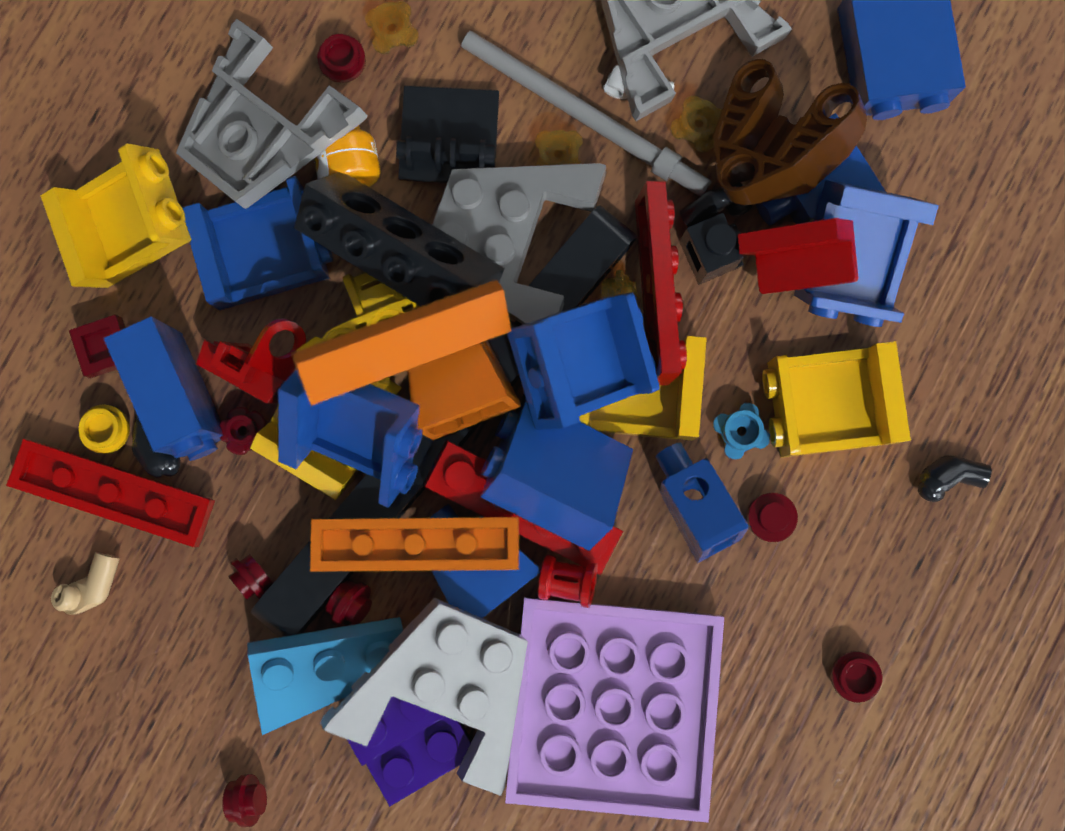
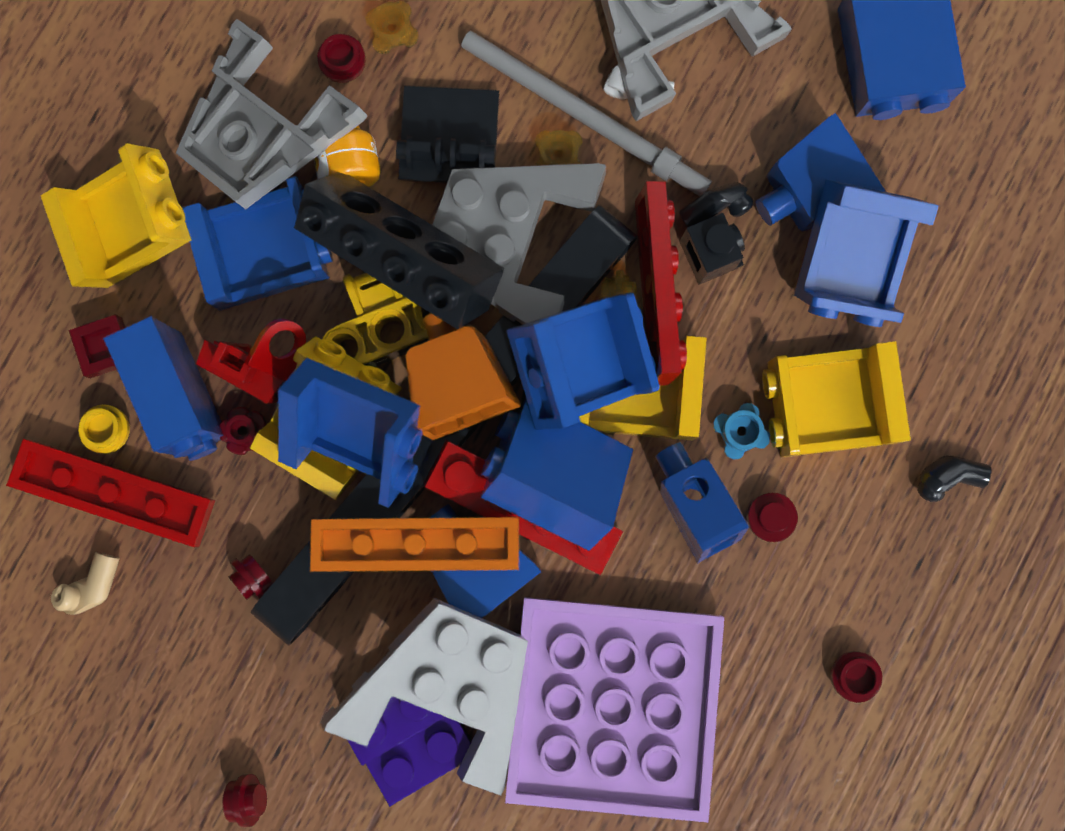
(152, 462): black arm -> none
(314, 668): dark azure wing -> none
(349, 603): dark red plate -> none
(402, 342): orange tile -> none
(552, 585): red bush -> none
(697, 109): clear yellow plate -> none
(772, 151): reddish brown connector -> none
(803, 255): red panel -> none

